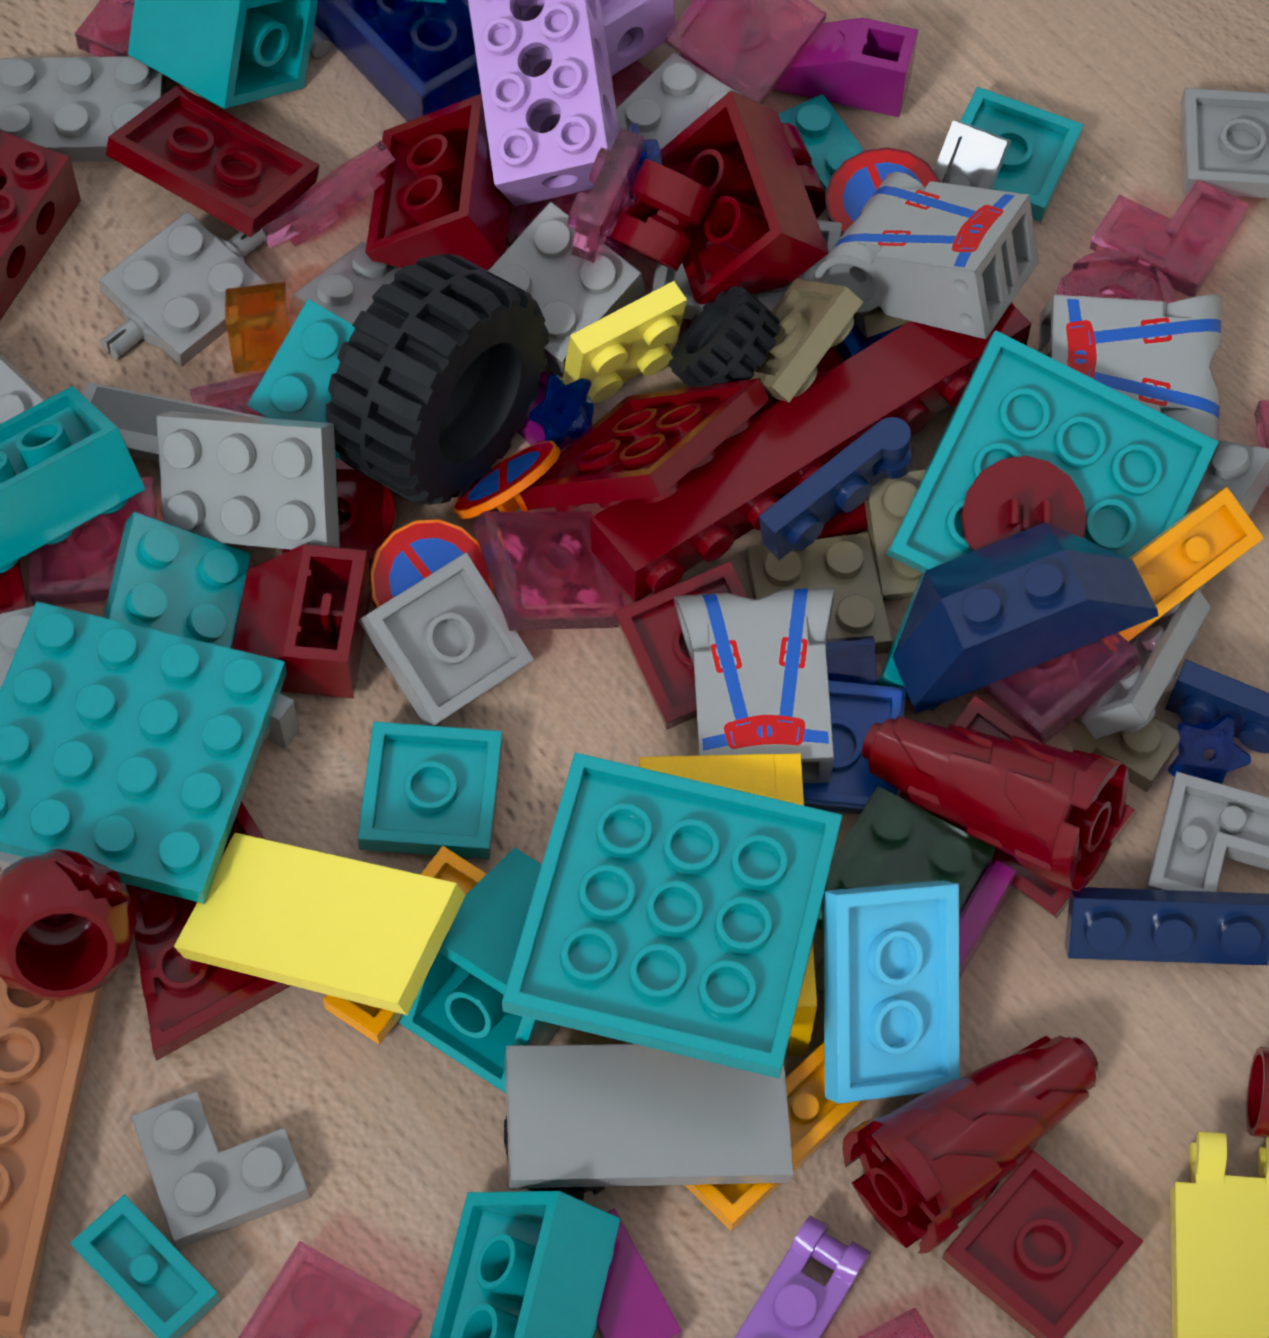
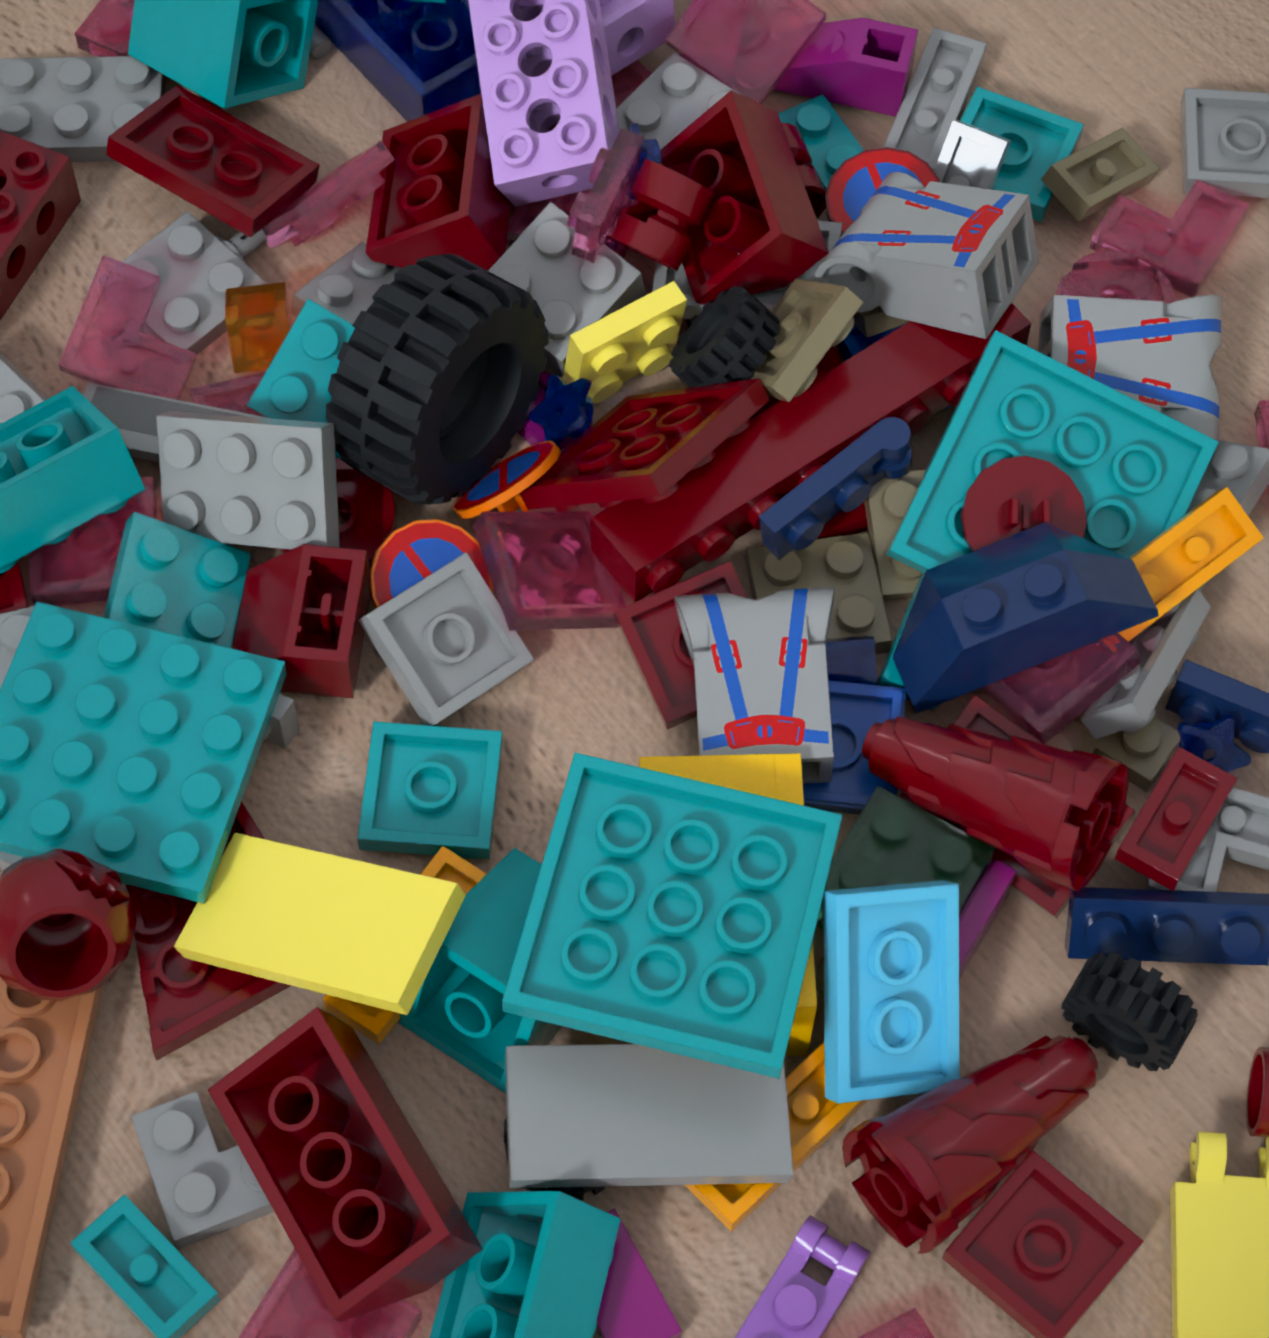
(108, 338): none -> clear pink plate
(343, 1168): none -> dark red slope
(936, 94): none -> light grey plate
(1099, 174): none -> dark tan plate
(1129, 1011): none -> black tyre
(1175, 818): none -> dark red plate

